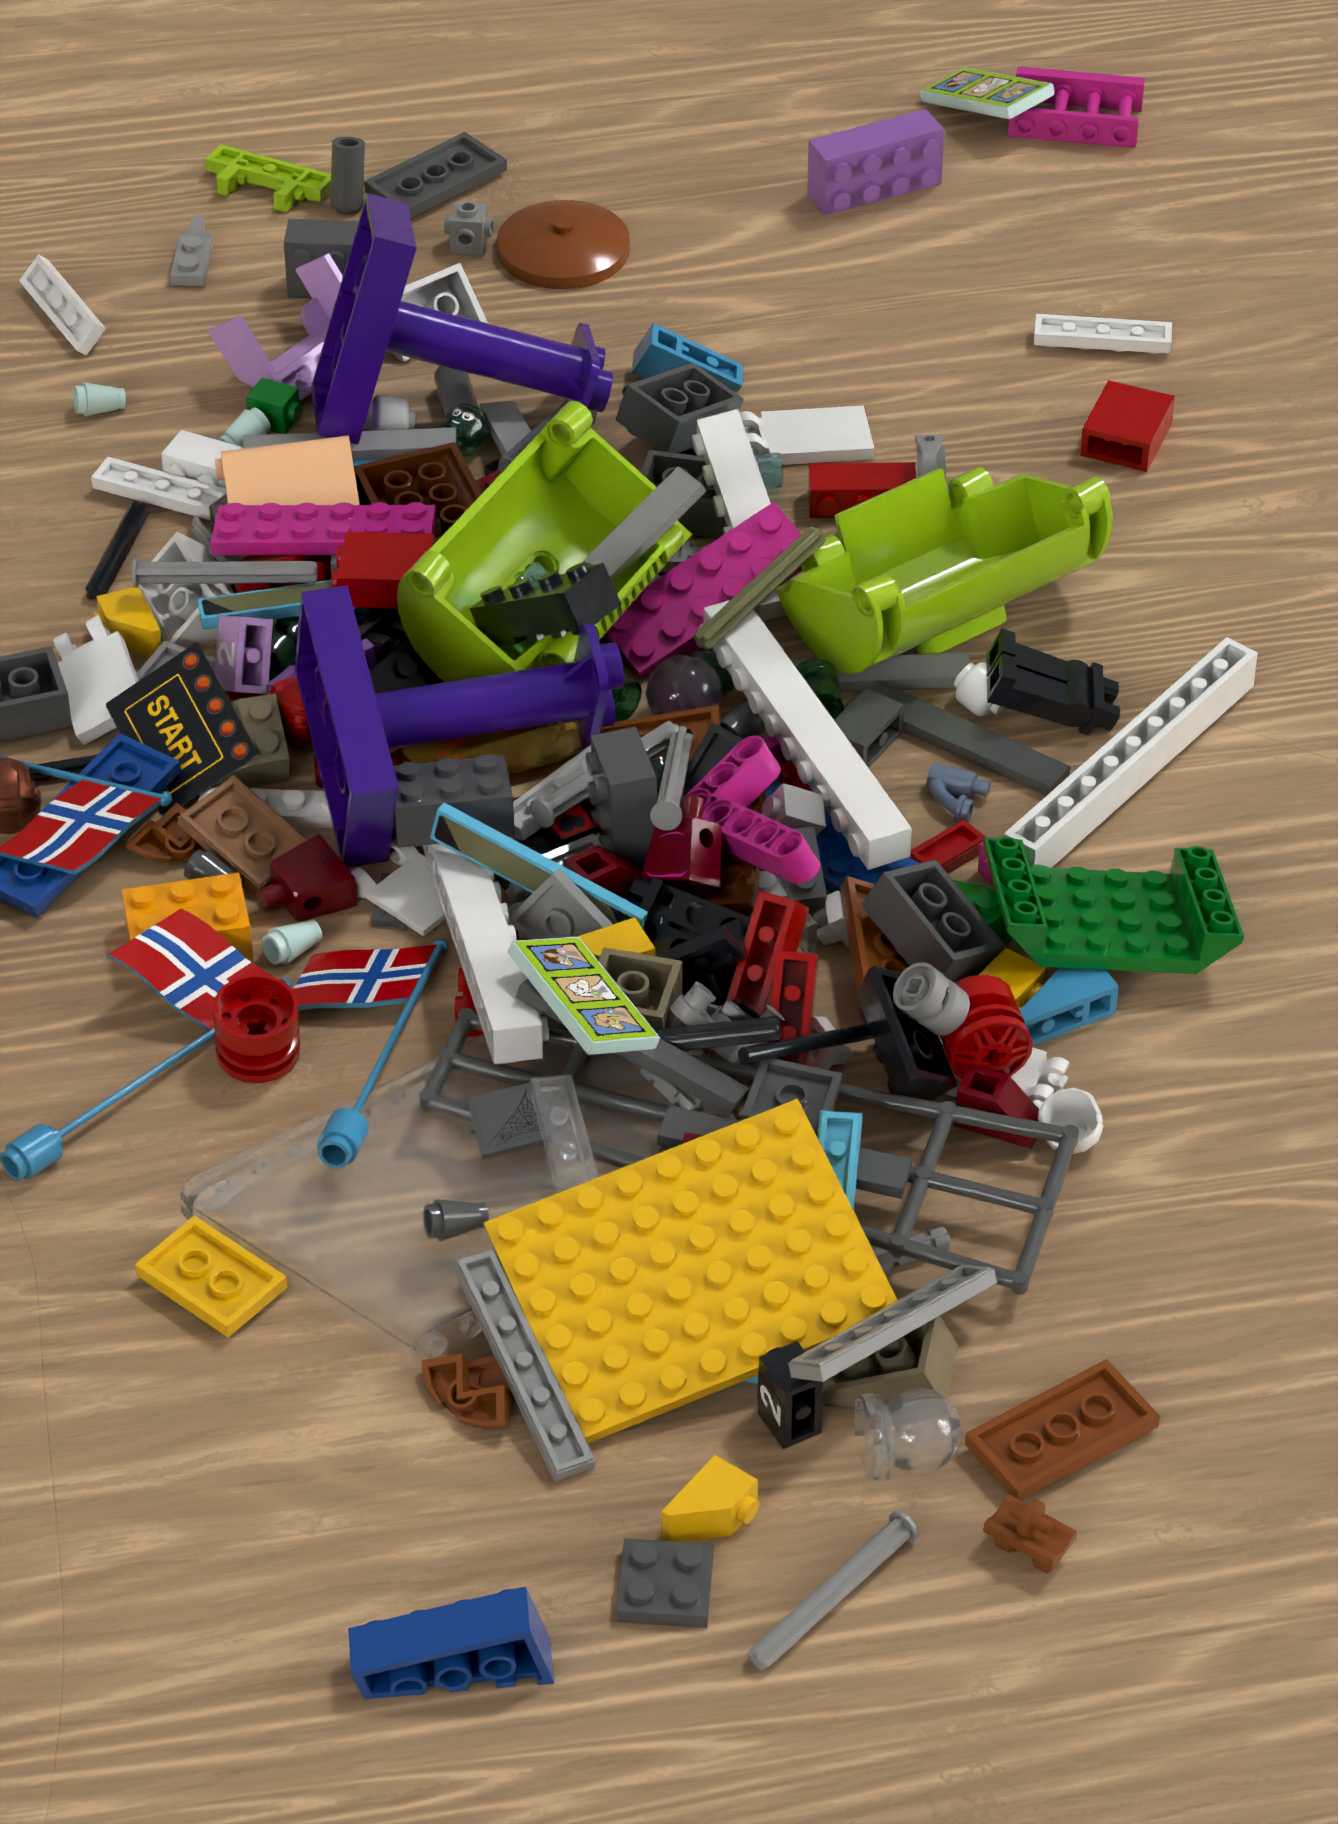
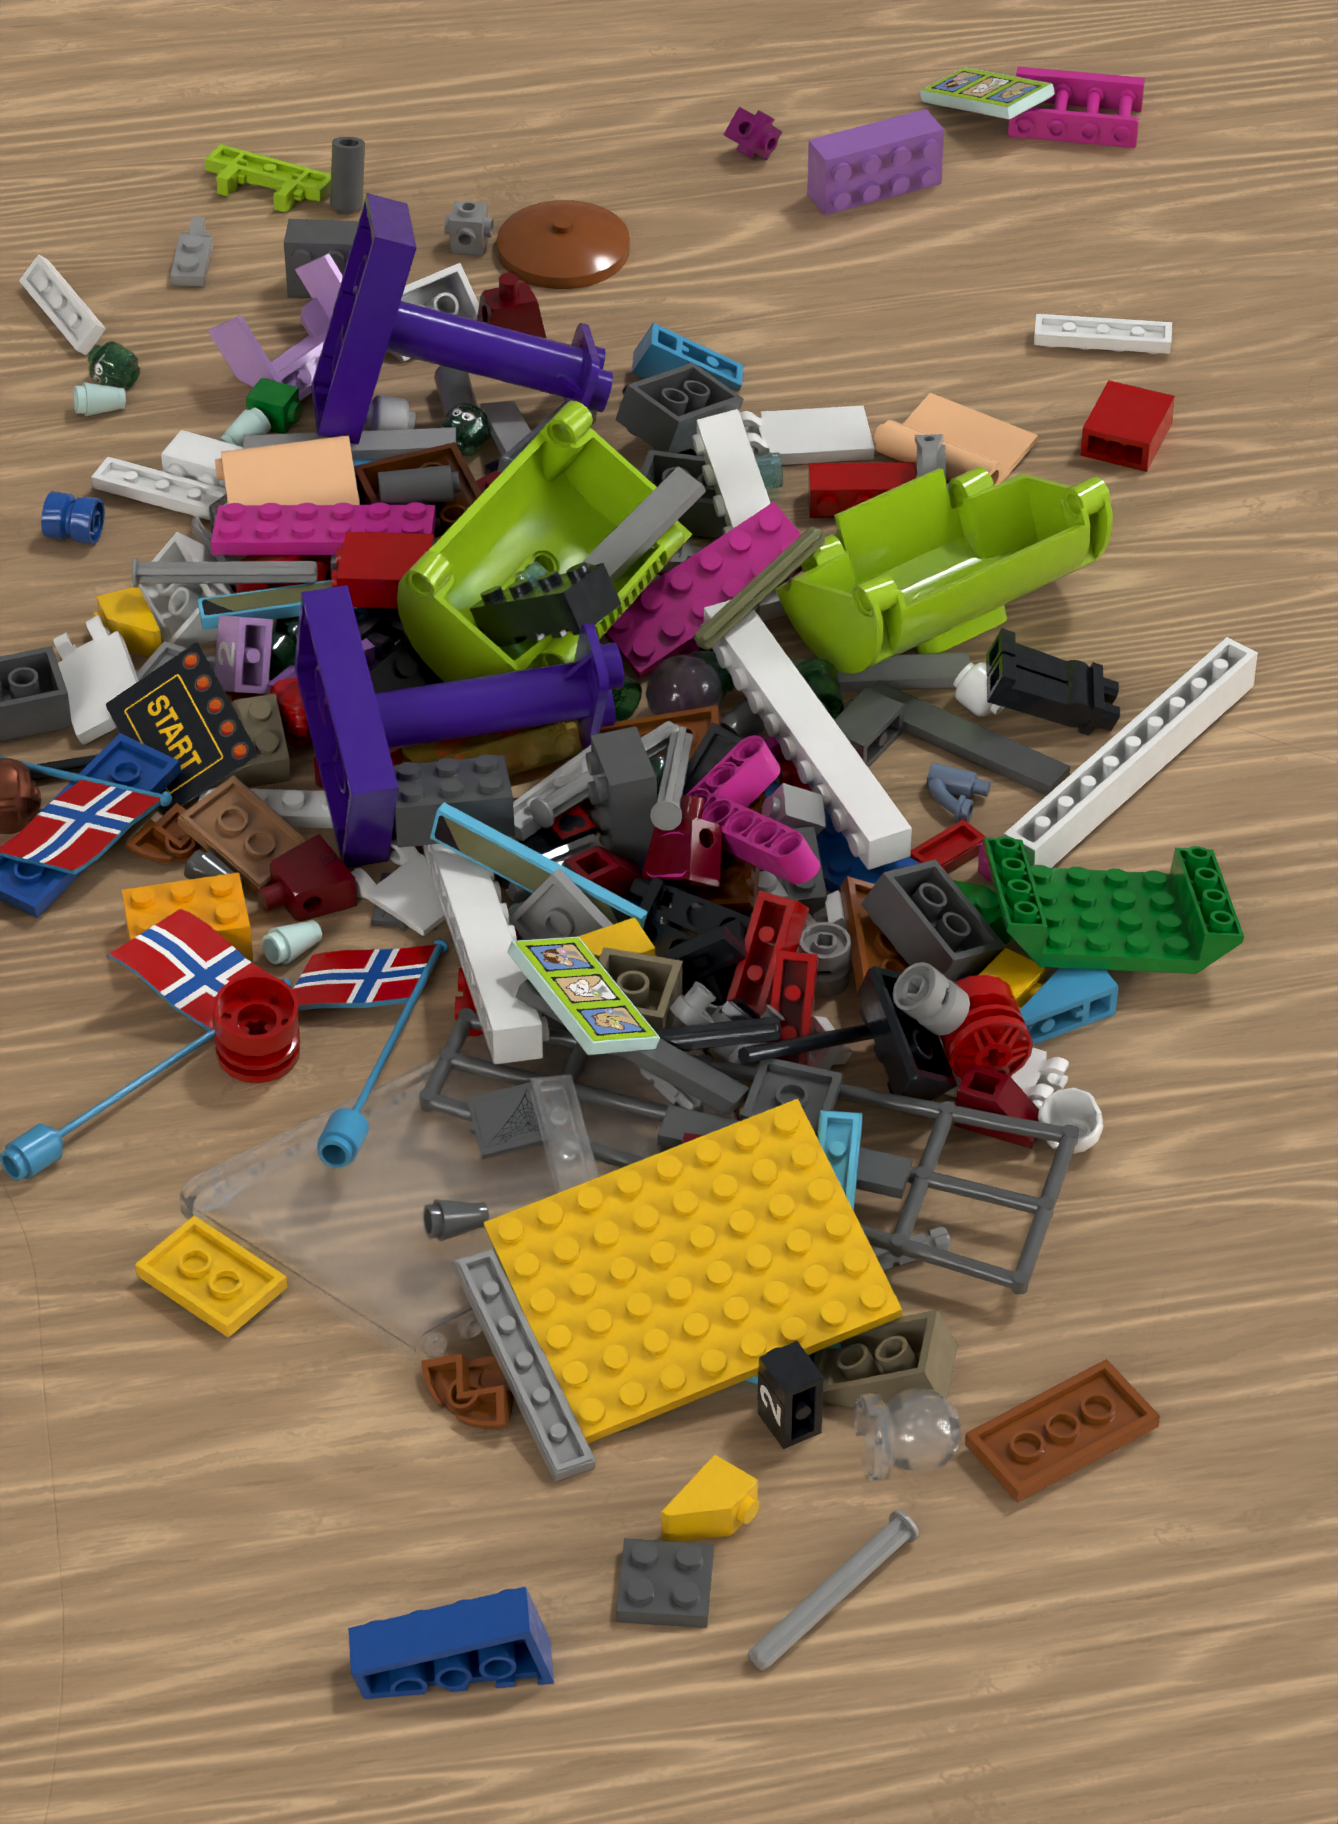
(67, 517): none -> blue wheel
(113, 365): none -> clear green head
(117, 550): black axle -> none
(418, 485): none -> dark grey brick
(438, 174): dark grey plate -> none
(511, 306): none -> dark red torso
(753, 133): none -> magenta brick
(833, 947): none -> light grey wheel
(892, 1323): light grey tile -> none
(968, 438): none -> light nougat door
(1030, 1531): dark orange hips -> none

